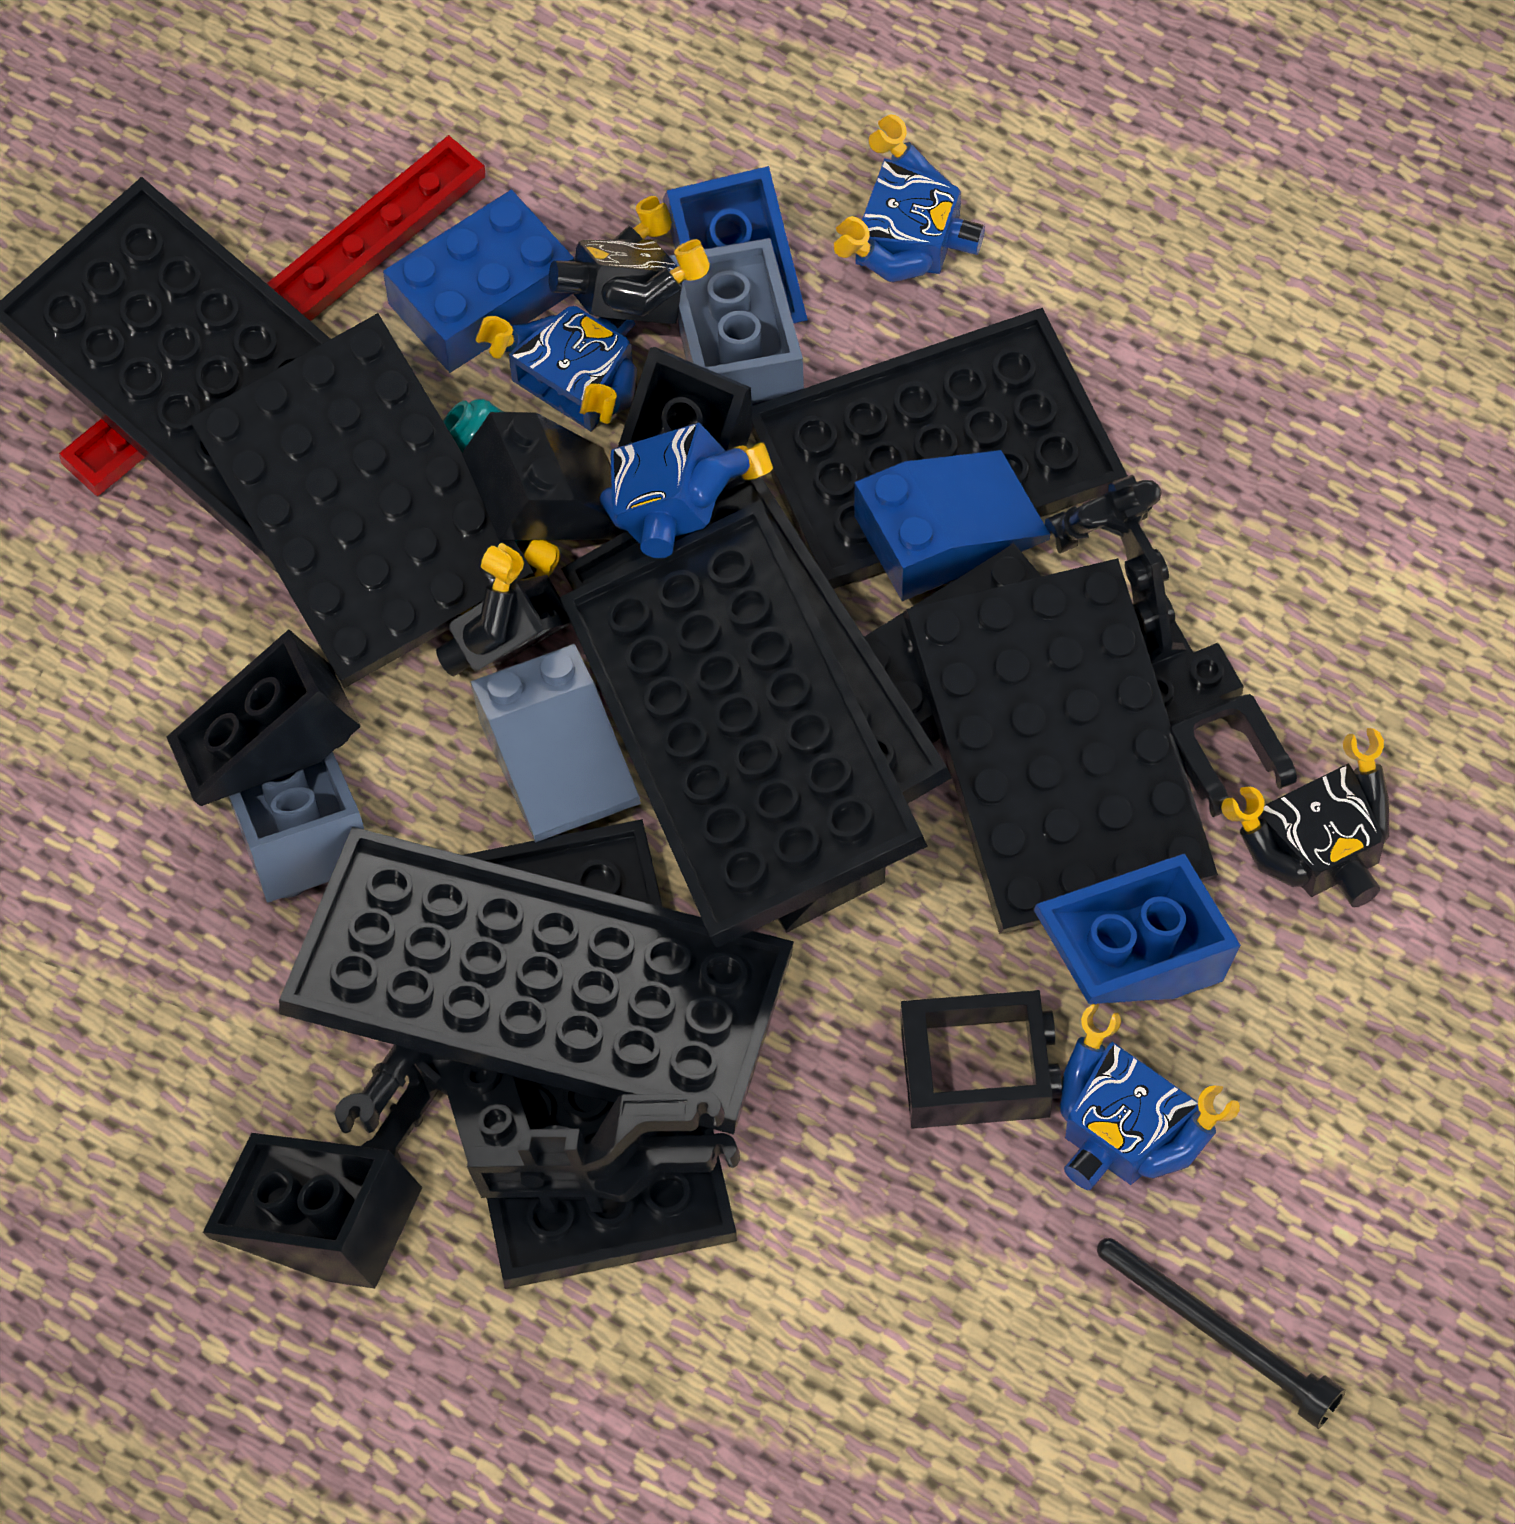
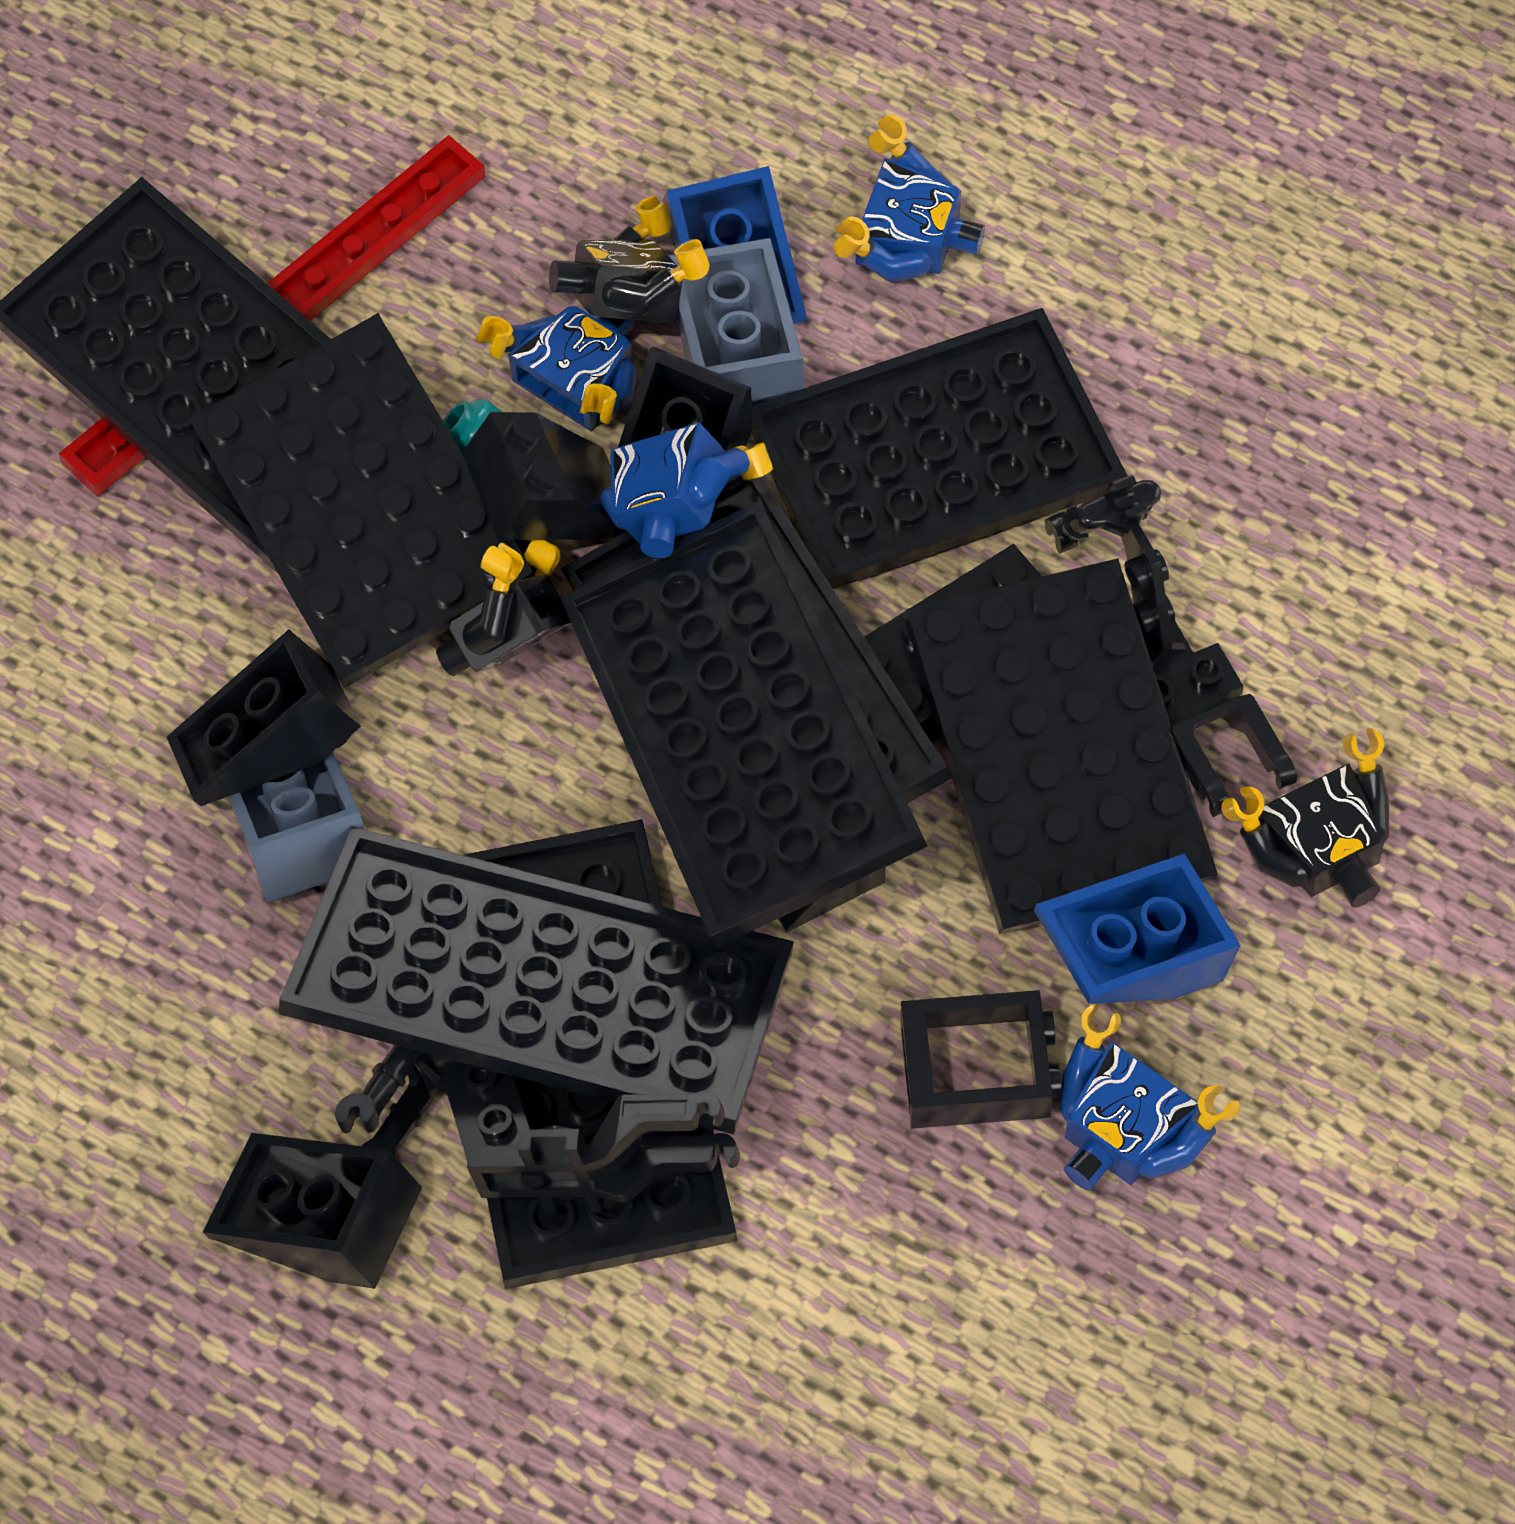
(476, 270): blue brick -> none
(554, 742): sand blue slope -> none
(944, 517): blue slope -> none
(1309, 1392): black piece -> none

